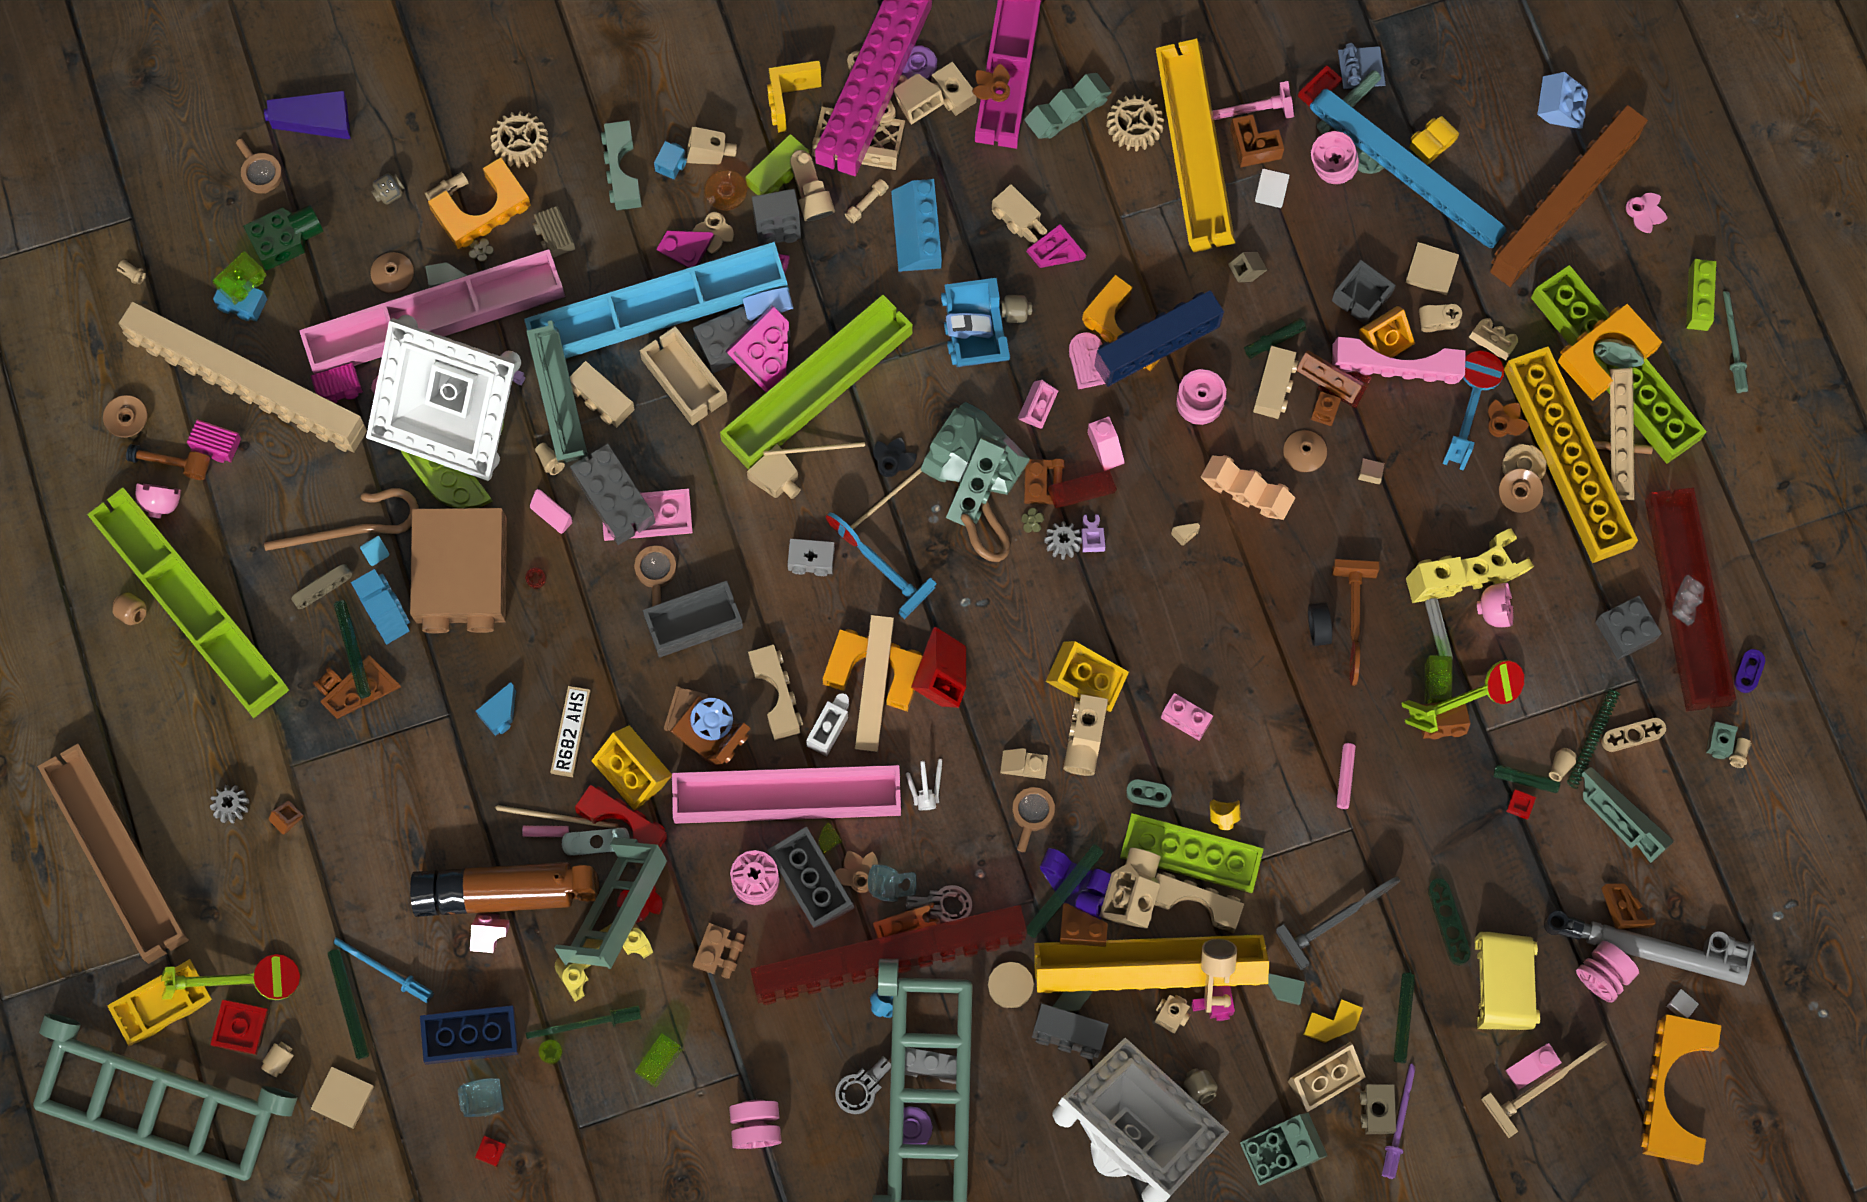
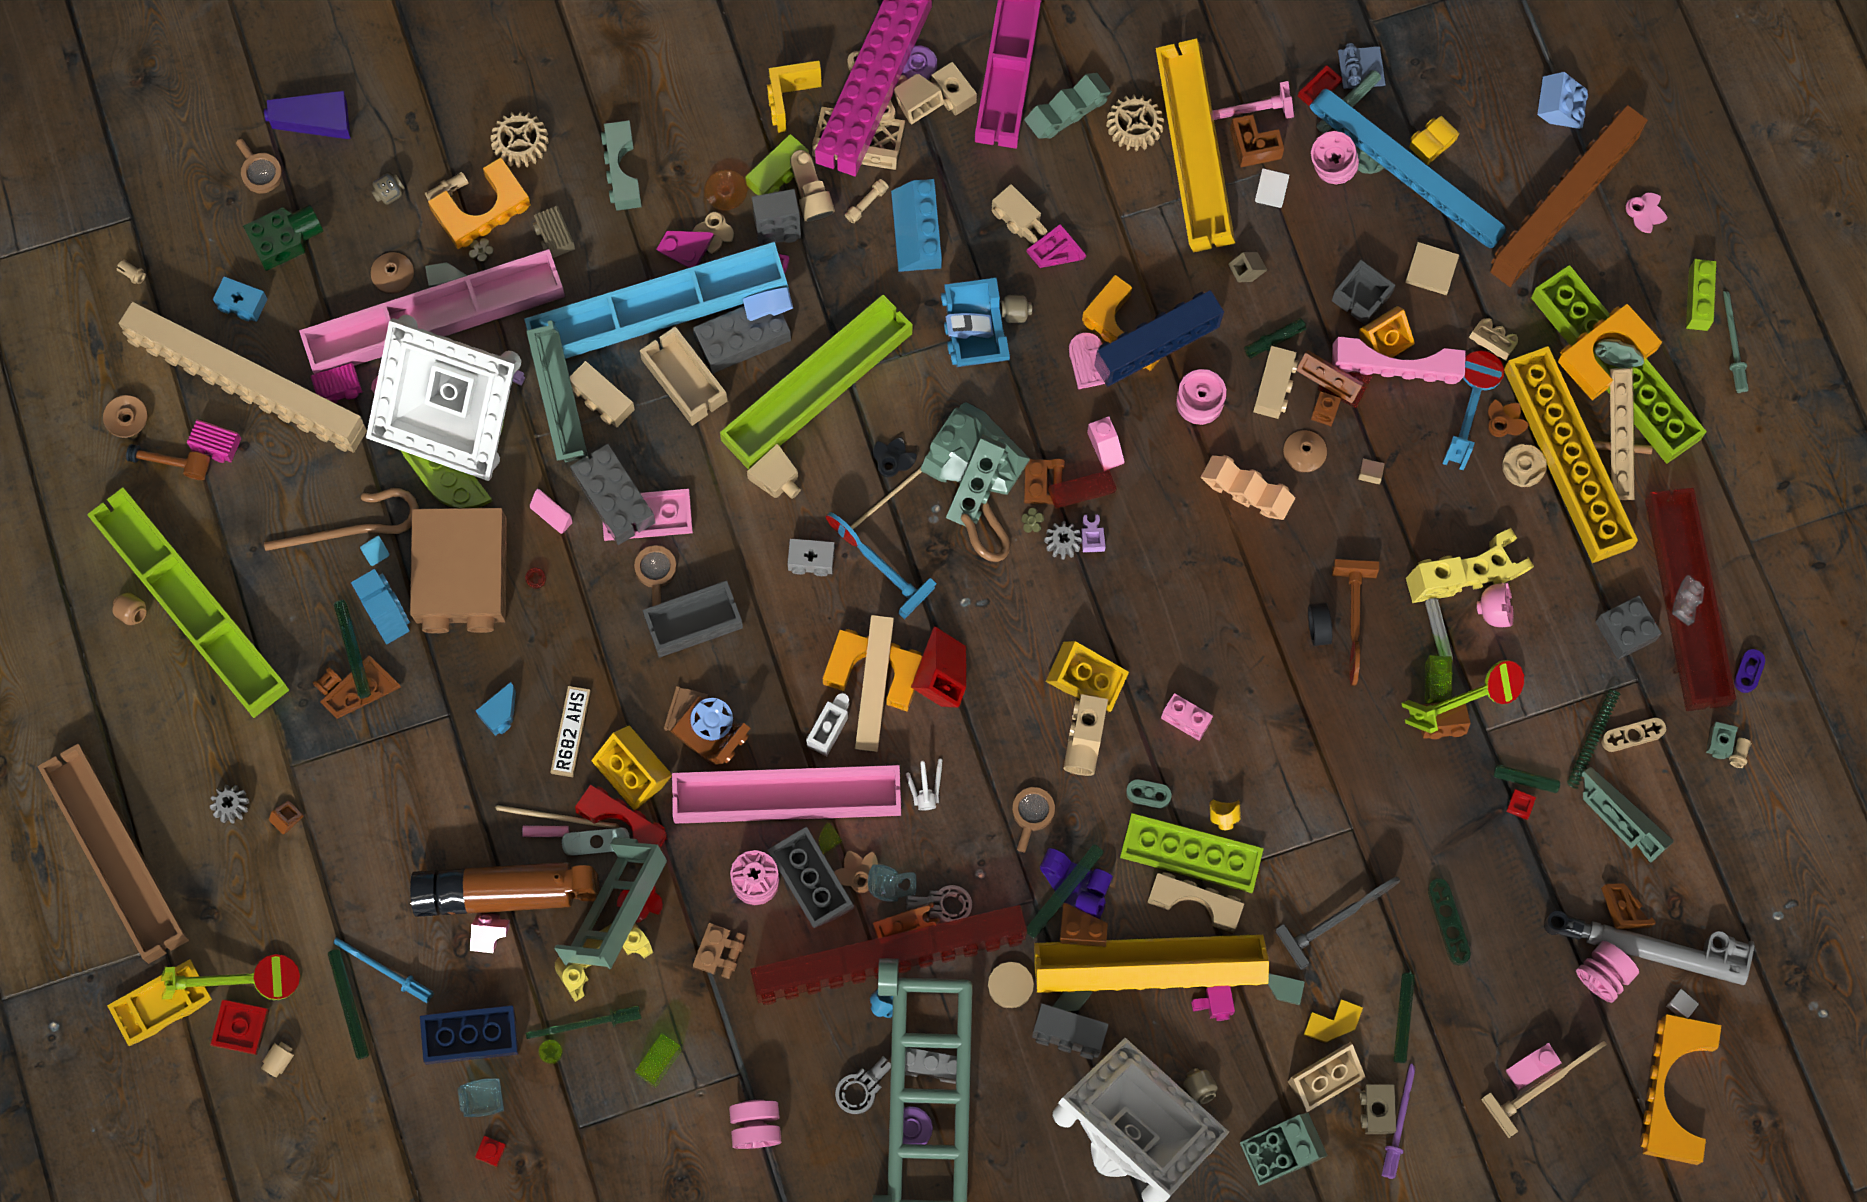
(65, 1032): sand green fence -> none
(156, 499): bright pink cylinder -> none
(229, 281): clear neon green brick -> none
(321, 586): dark tan beam -> none
(342, 1097): tan tile -> none
(549, 460): tan cone -> none
(670, 160): dark azure brick -> none
(708, 146): tan torso -> none
(763, 349): plate -> none
(766, 666): tan arch -> none
(816, 448): tan piece -> none
(990, 83): dark orange plate -> none
(1024, 764): tan slope -> none
(1038, 404): bright pink slope -> none
(1132, 890): tan brick -> none
(1167, 1019): tan brick -> none
(1185, 532): tan slope -> none
(1219, 961): tan piece -> none
(1346, 774): bright pink axle -> none
(1438, 317): tan piece -> none
(1507, 981): light yellow windscreen -> none
(1528, 482): medium nougat dish -> none
(1562, 763): tan cone -> none

